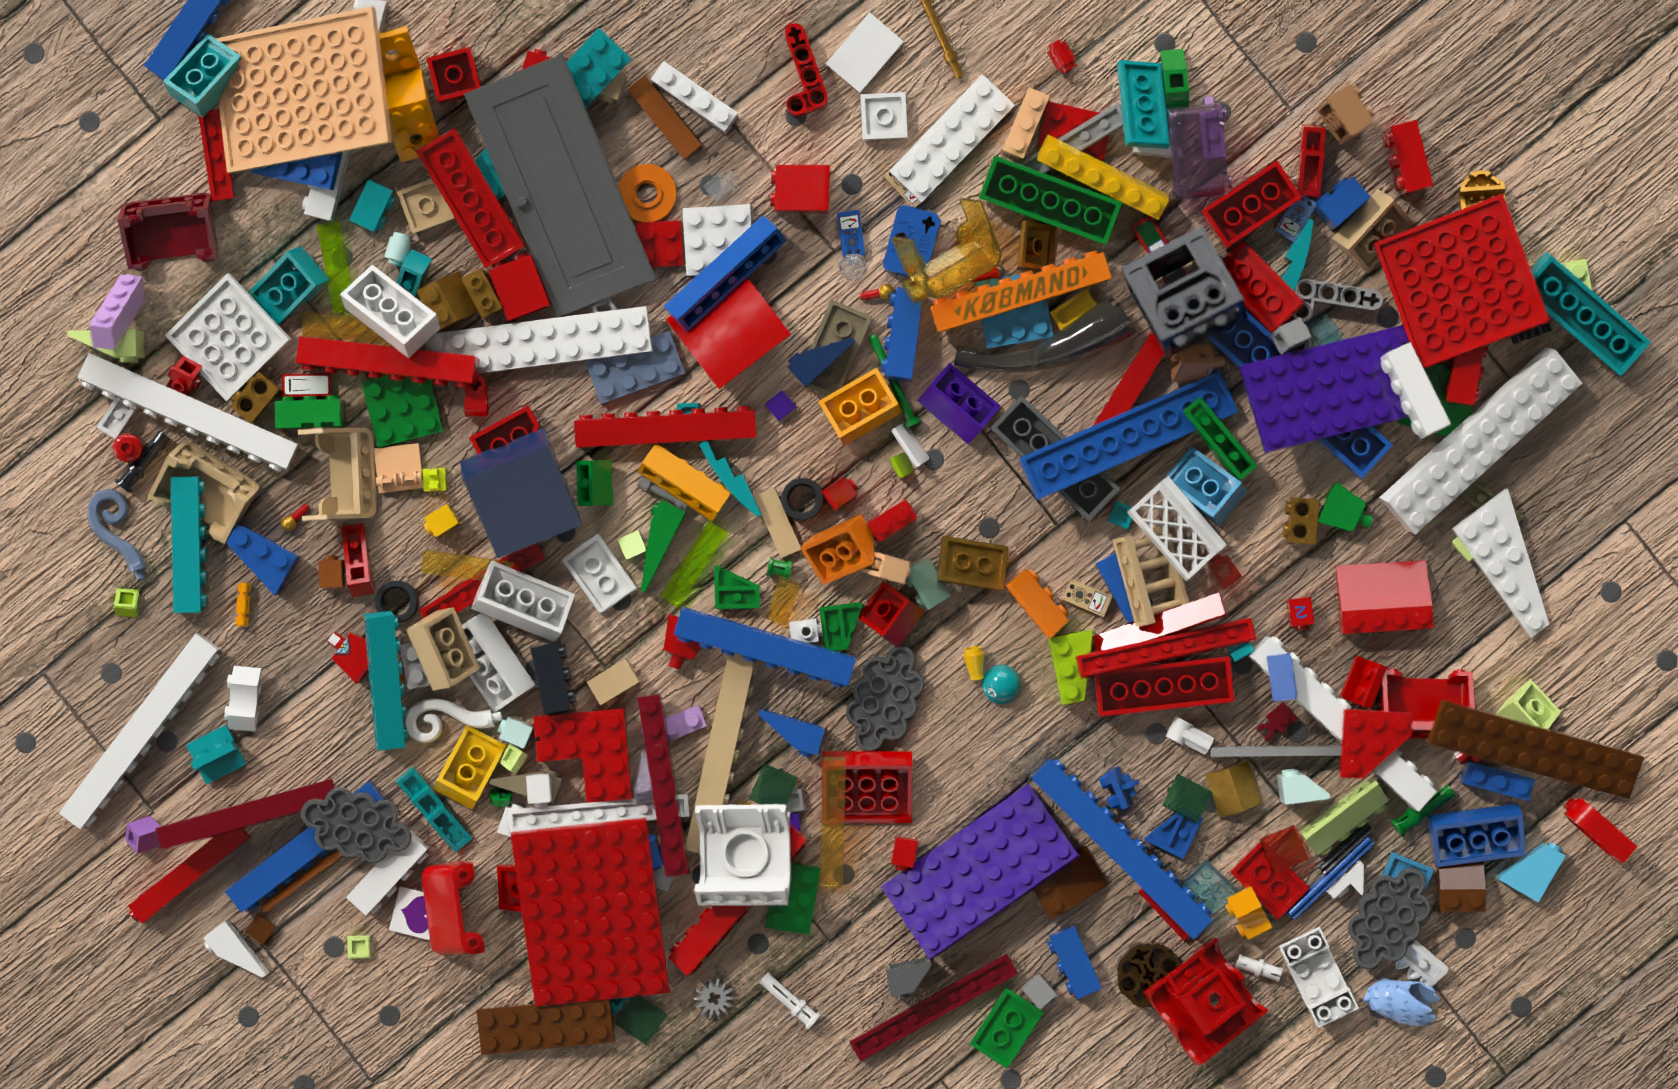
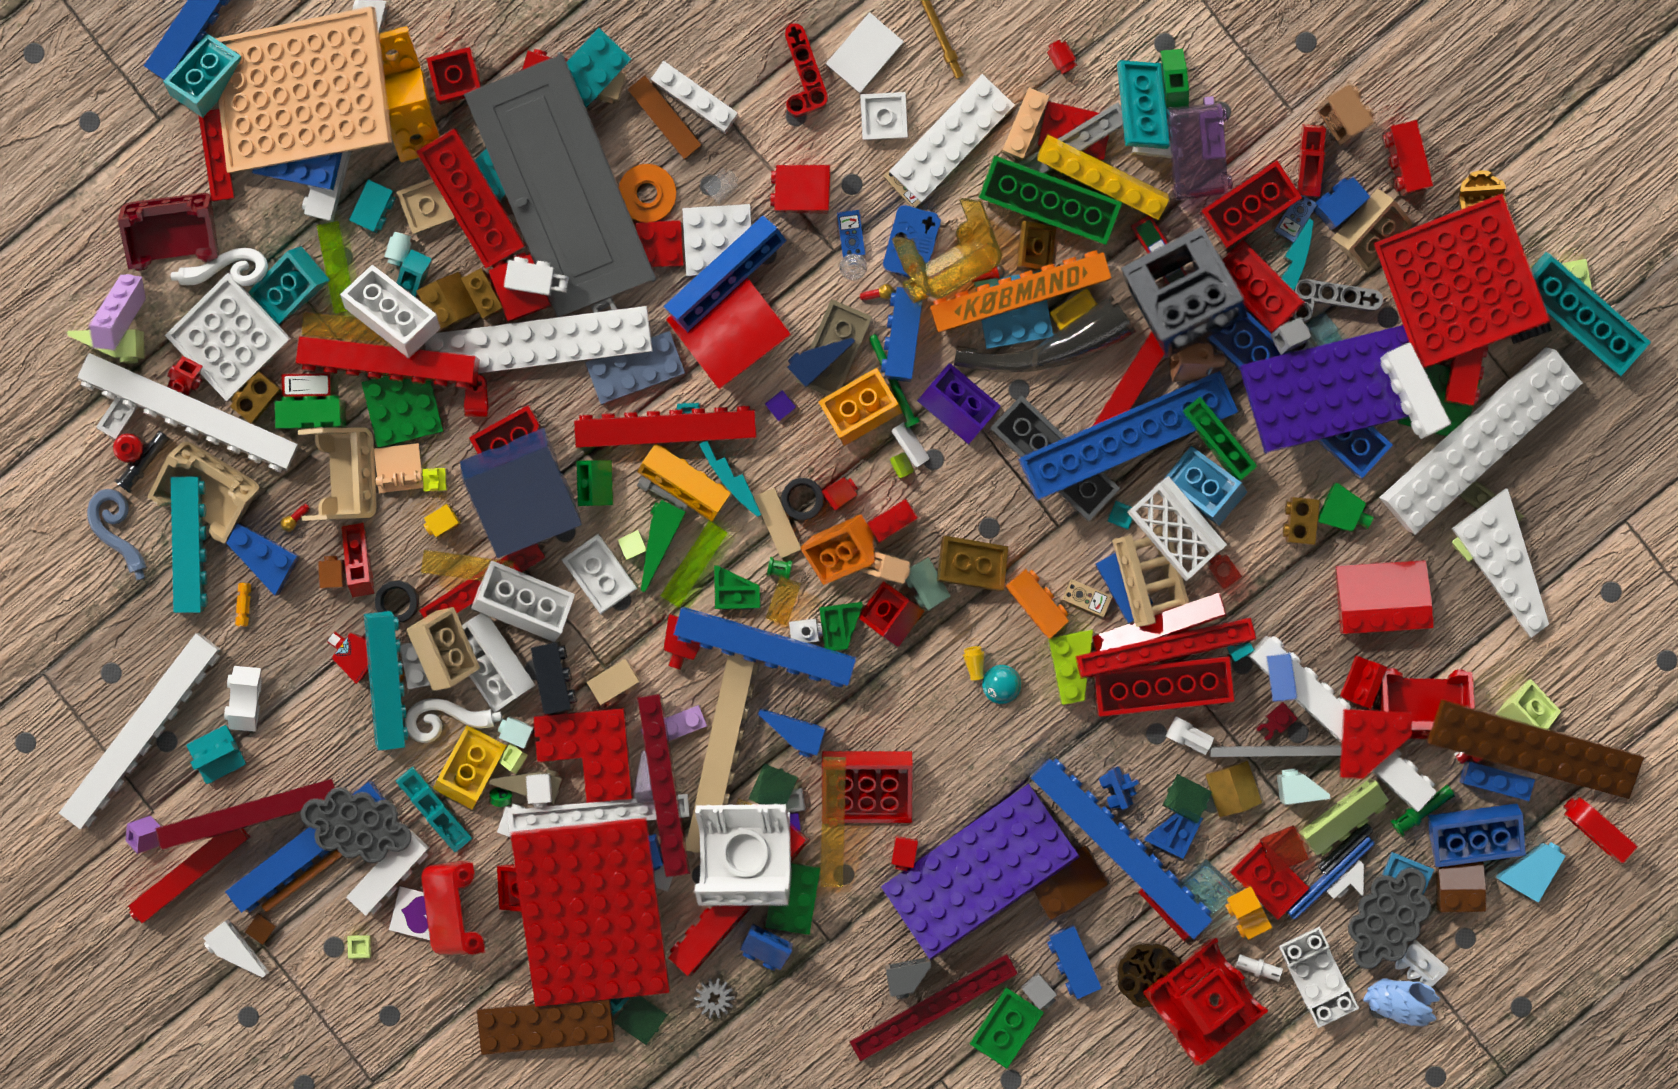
(127, 602): lime slope -> none
(199, 274): none -> white plant
(533, 277): none -> white brick
(766, 947): none -> blue slope
(769, 981): white pin -> none
(885, 698): dark grey plate -> none
(1300, 612): red brick -> none

